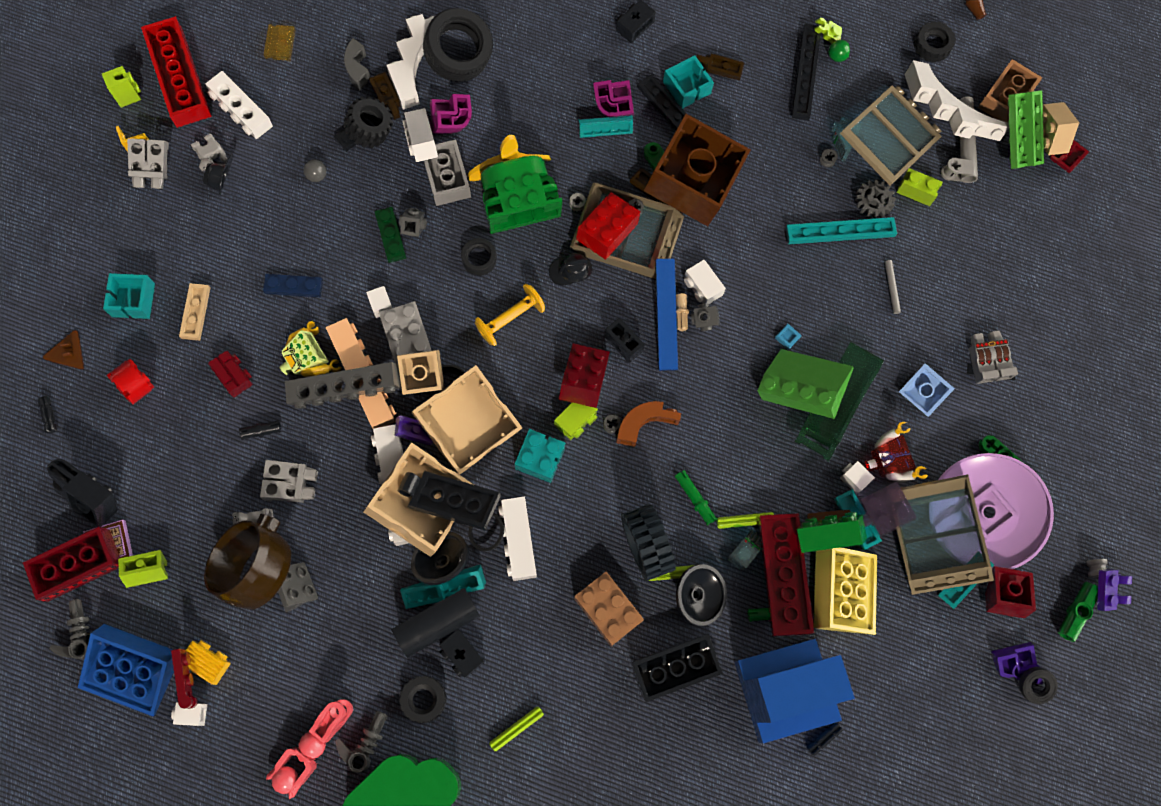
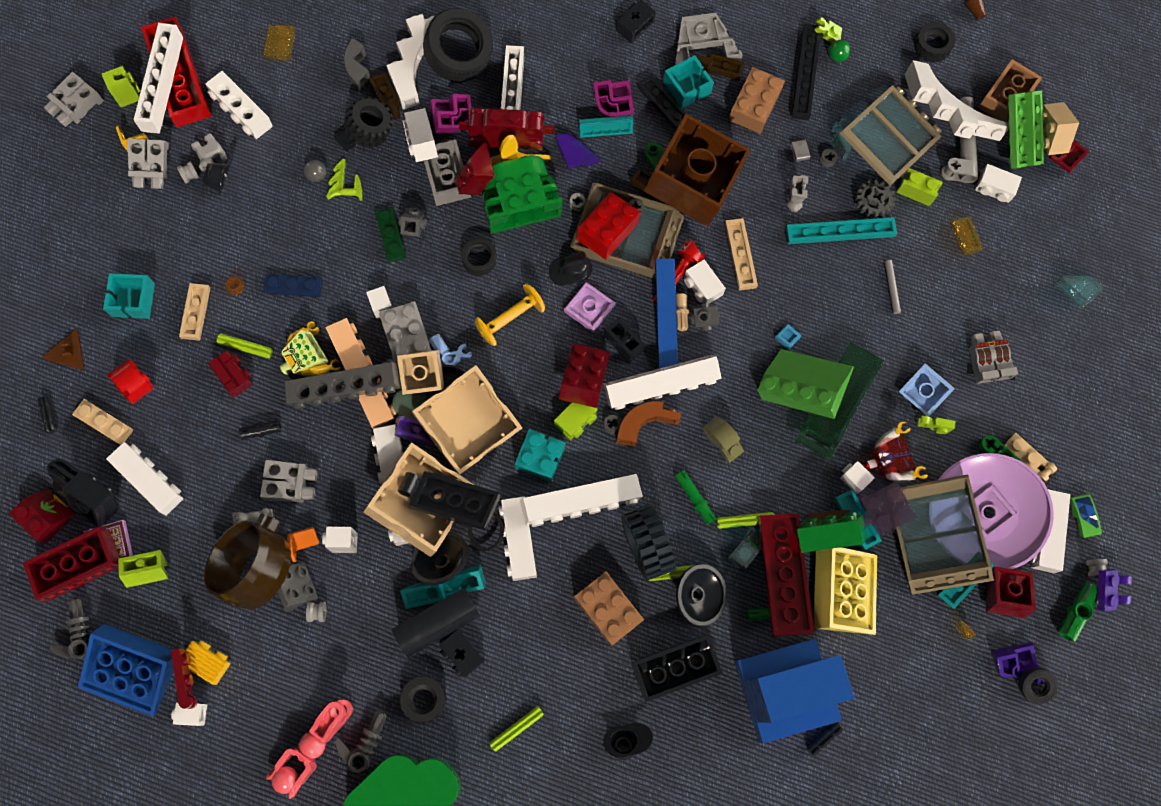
(42, 515): none -> dark red slope
(72, 98): none -> light grey hips
(102, 422): none -> tan plate
(145, 478): none -> white brick
(158, 78): none -> white brick
(188, 172): none -> light grey wheel
(231, 282): none -> clear orange plate
(244, 345): none -> lime axle
(301, 540): none -> orange bracket
(316, 611): none -> light grey wheel
(338, 188): none -> lime piece
(340, 539): none -> white brick
(405, 404): none -> sand green piece
(448, 358): none -> light blue bar
(475, 173): none -> dark red slope
(494, 125): none -> dark red brick
(513, 78): none -> white brick
(575, 152): none -> dark purple slope
(581, 499): none -> white brick
(589, 307): none -> lavender tile
(628, 740): none -> black piece
(662, 381): none -> white brick
(690, 255): none -> red piece
(704, 32): none -> light grey wing
(724, 437): none -> olive brick
(741, 254): none -> tan plate
(756, 100): none -> medium nougat brick
(797, 193): none -> light grey animal
(800, 150): none -> flat silver piece
(940, 425): none -> lime plate
(965, 630): none -> clear yellow tile
(967, 236): none -> clear yellow plate
(998, 183): none -> white brick
(1030, 456): none -> tan plate
(1052, 554): none -> white brick
(1079, 289): none -> clear light blue slope
(1086, 514): none -> slope

